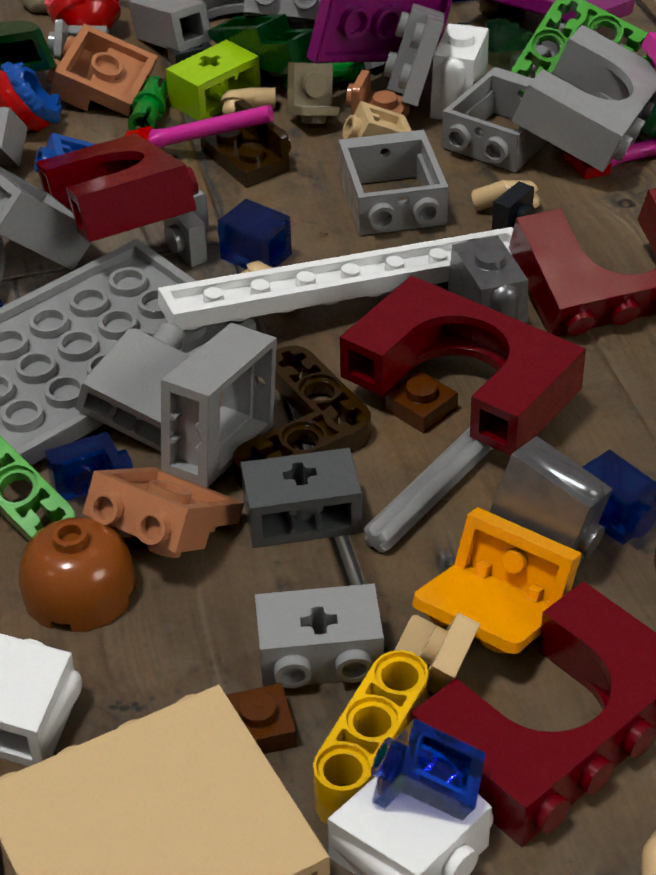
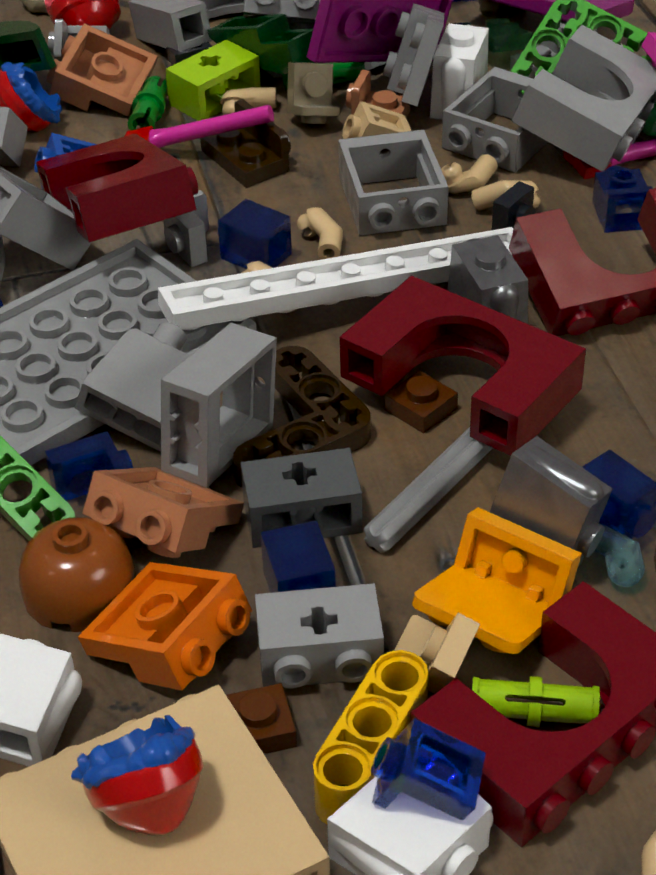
(144, 777): none -> hair
(169, 623): none -> orange plate
(296, 558): none -> clear blue brick
(321, 223): none -> tan arm
(471, 179): none -> tan arm
(579, 702): none -> lime pin
(615, 188): none -> clear blue brick
(622, 558): none -> clear light blue arm

